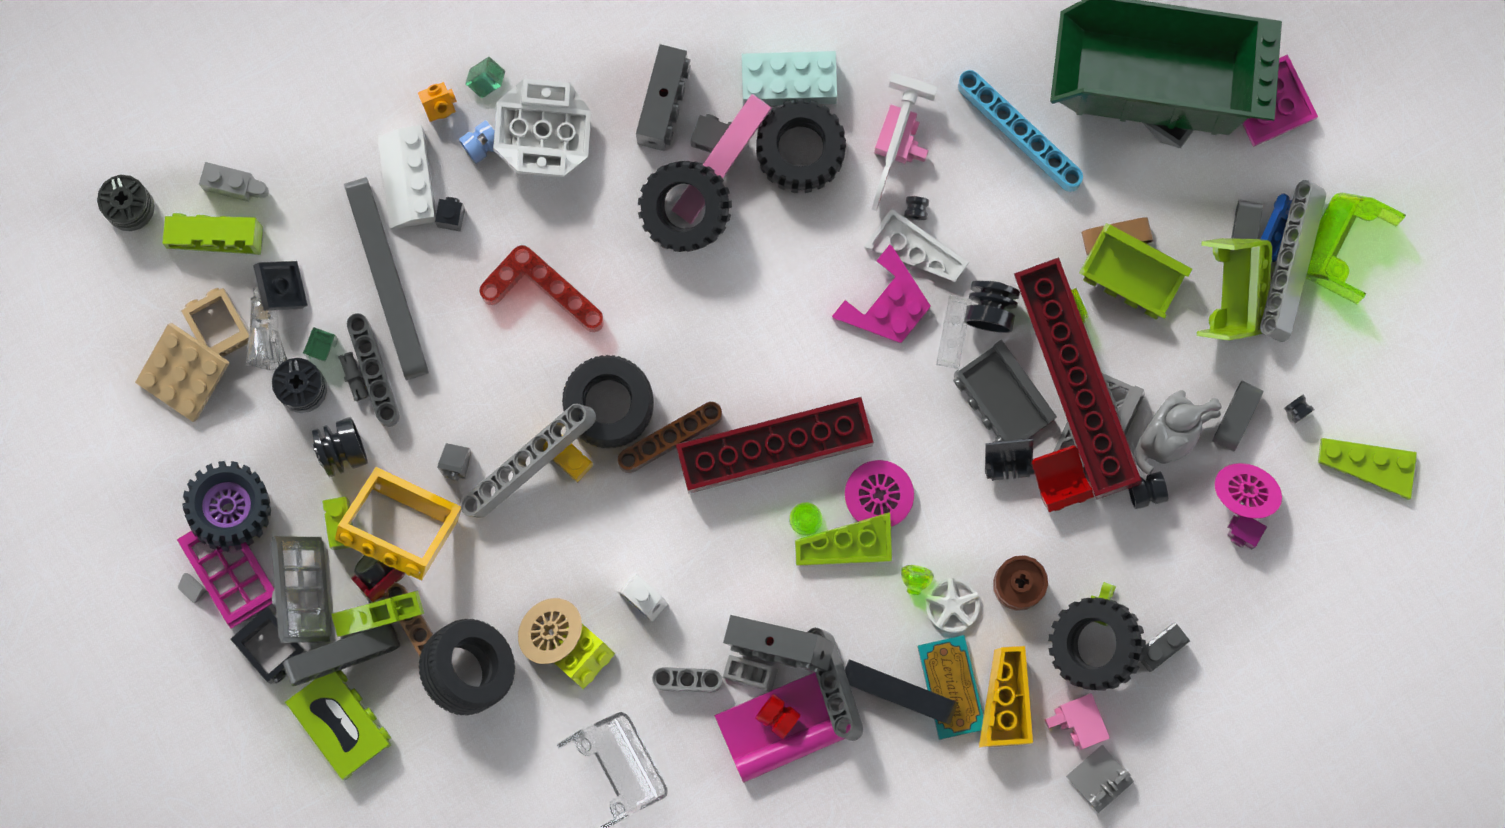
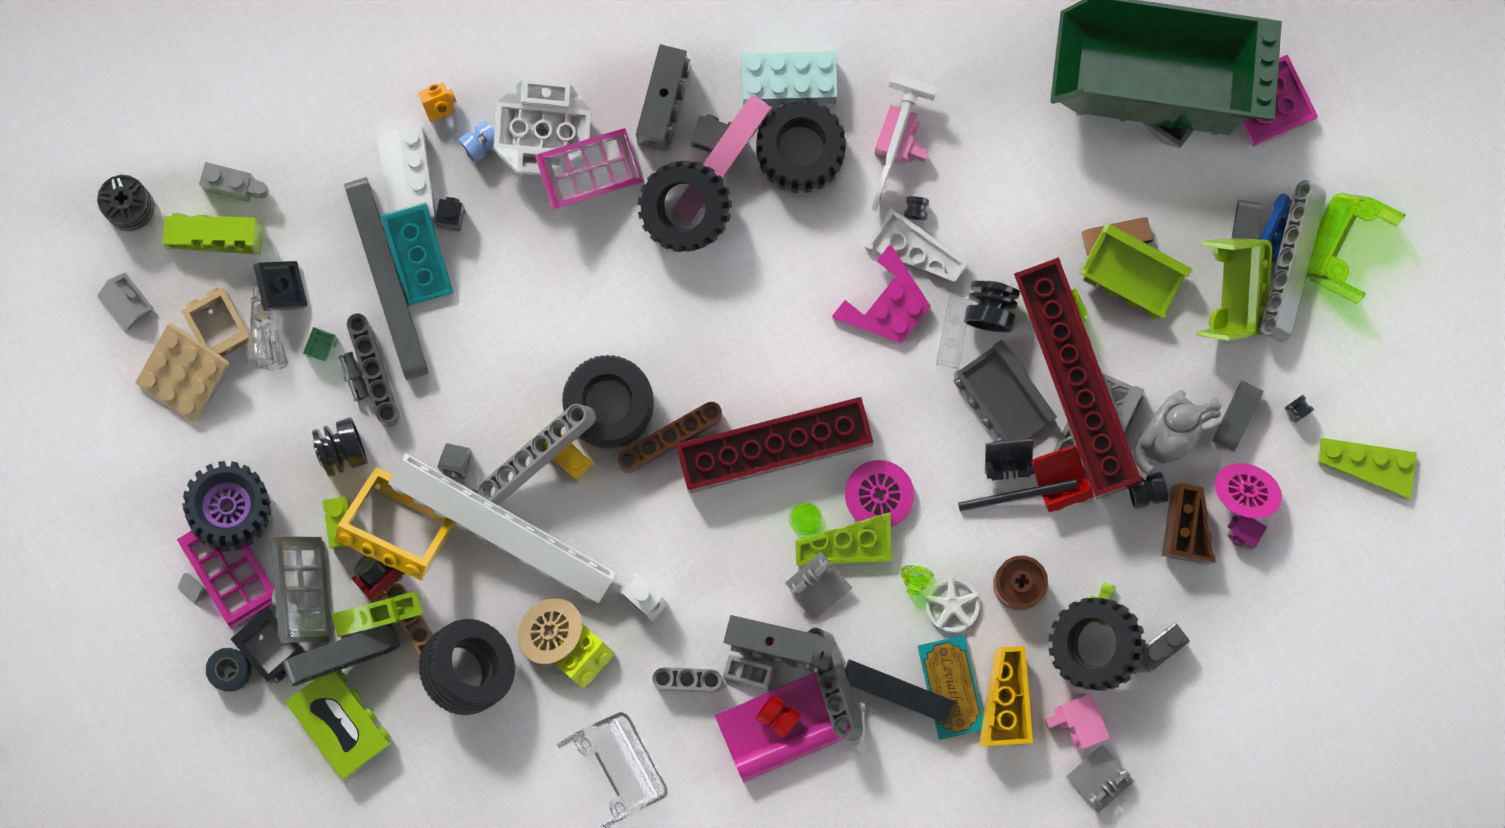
(124, 300): none -> light grey panel
(220, 666): none -> black wheel
(307, 396): black wheel -> none
(416, 253): none -> teal tile
(485, 77): clear green panel -> none
(501, 528): none -> white brick
(545, 284): clear red beam -> none
(588, 168): none -> clear piece
(818, 585): none -> light grey hinge
(862, 747): none -> white hinge
(1017, 119): medium azure beam -> none
(1017, 495): none -> black piece
(1187, 526): none -> reddish brown wedge

